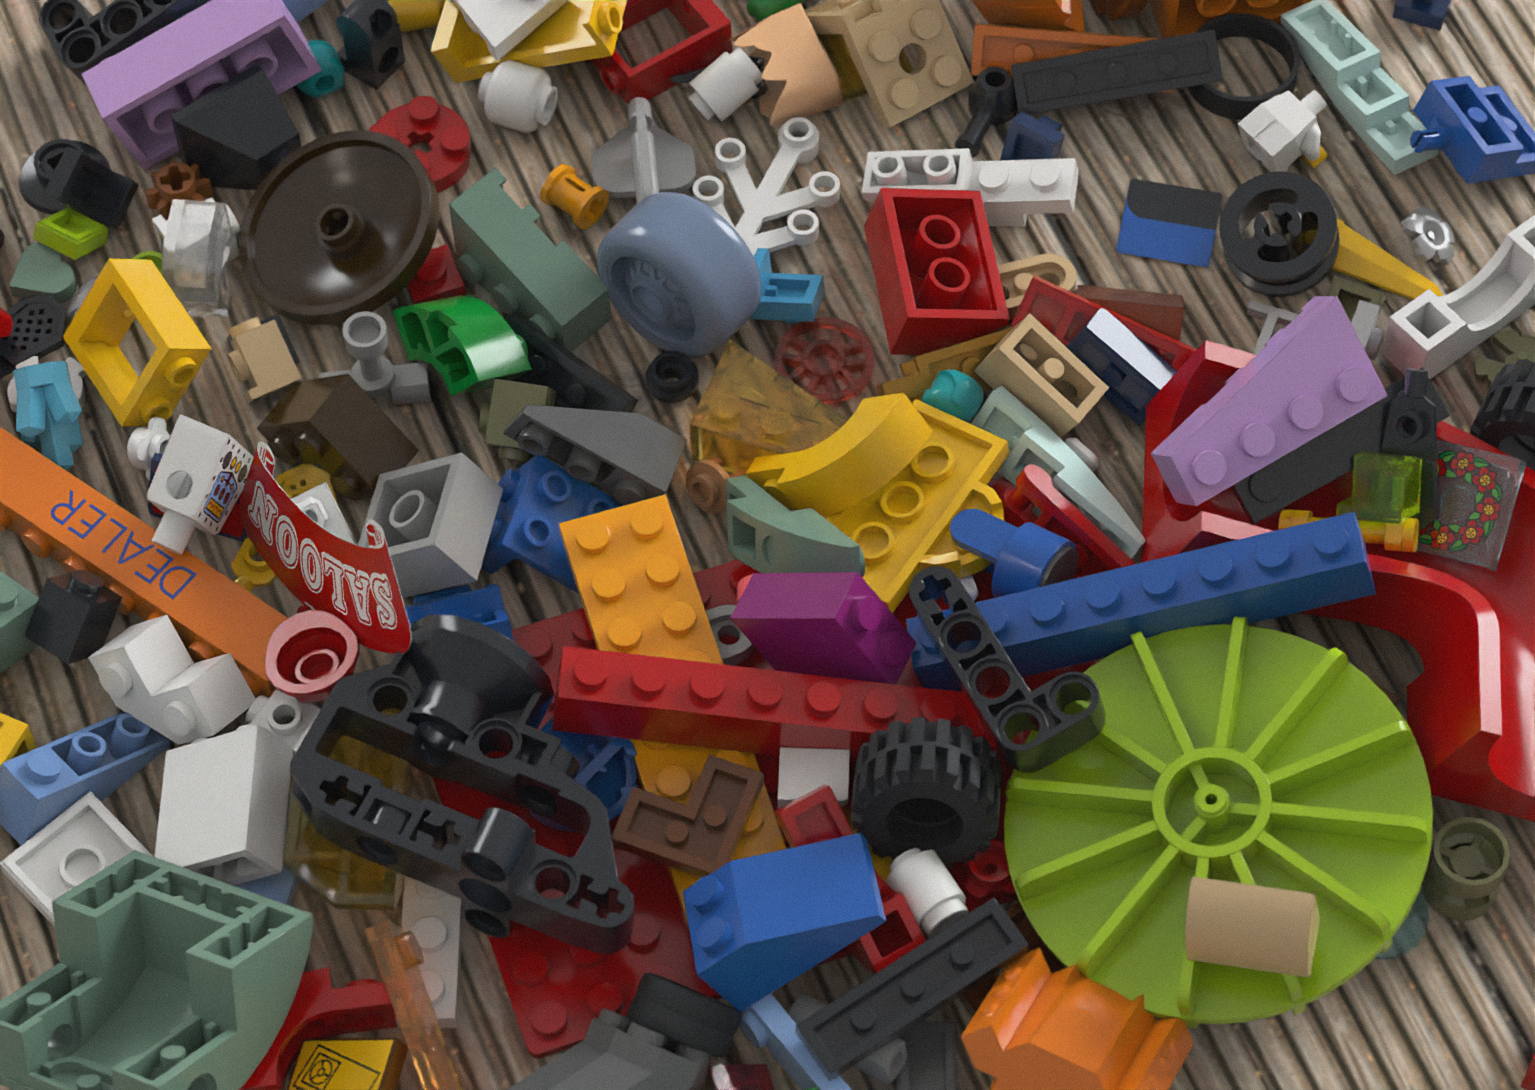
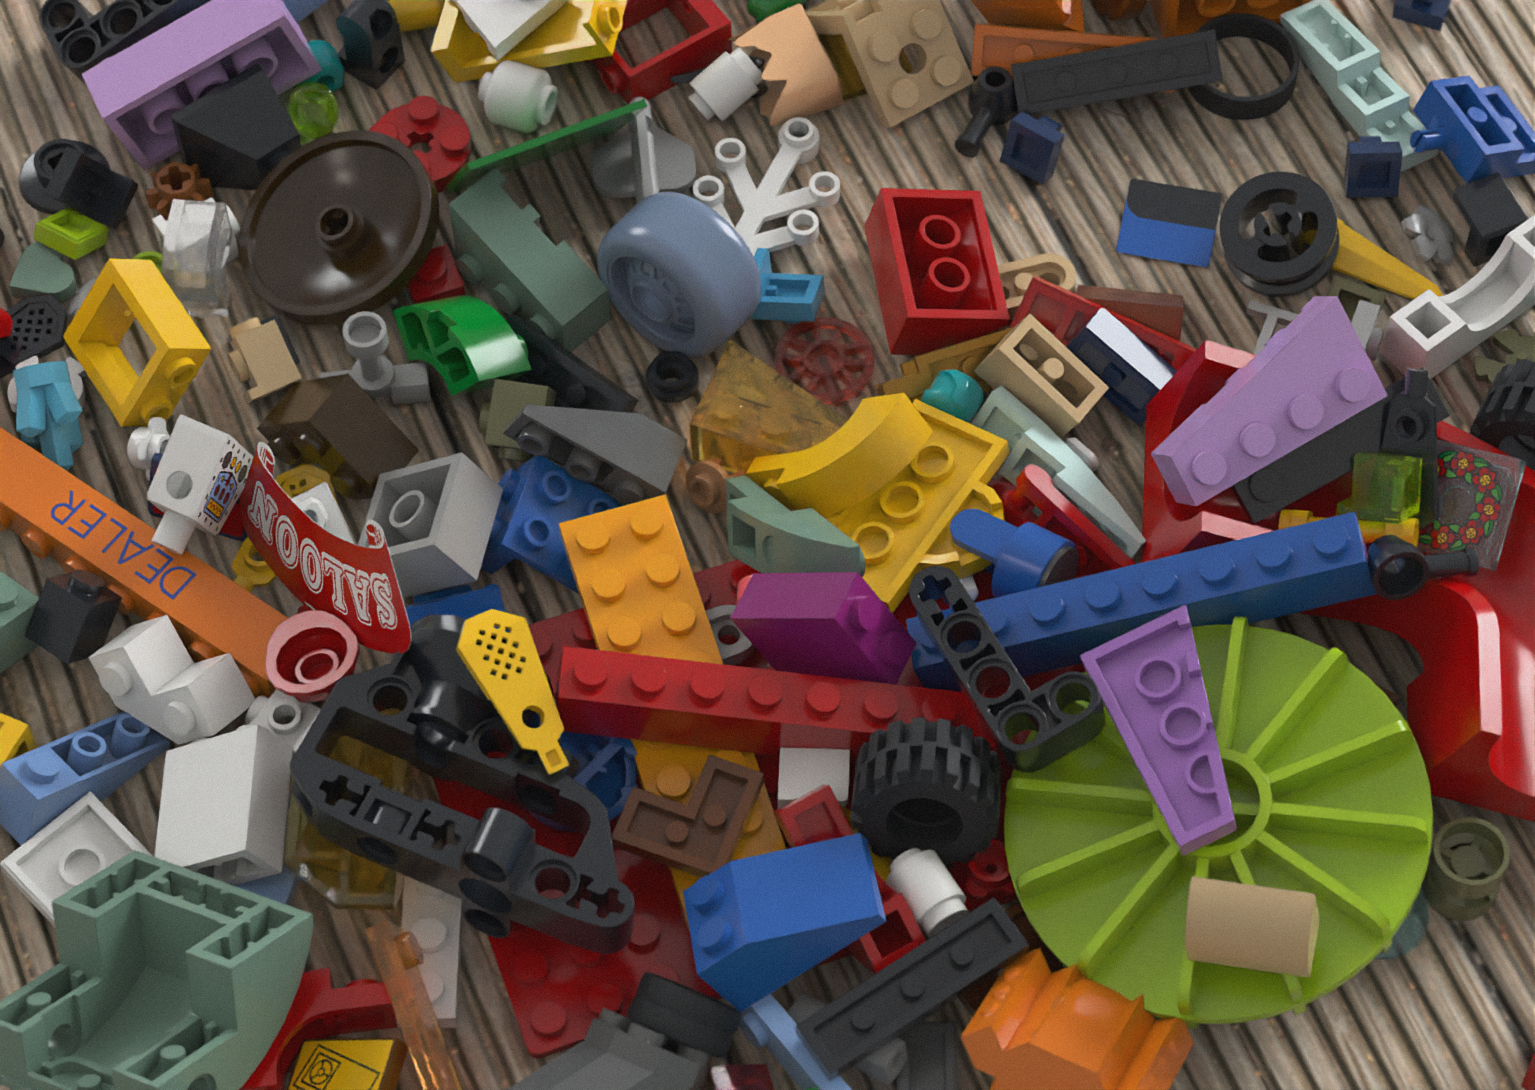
(317, 116): none -> clear neon green wheel
(519, 690): none -> yellow piece
(546, 145): none -> green piece
(574, 196): light orange bush -> none
(1007, 186): white slope -> none
(1163, 715): none -> medium lavender wing
(1284, 130): white piece -> none
(1372, 168): none -> dark blue tile
(1402, 570): none -> black bar
(1490, 213): none -> black panel

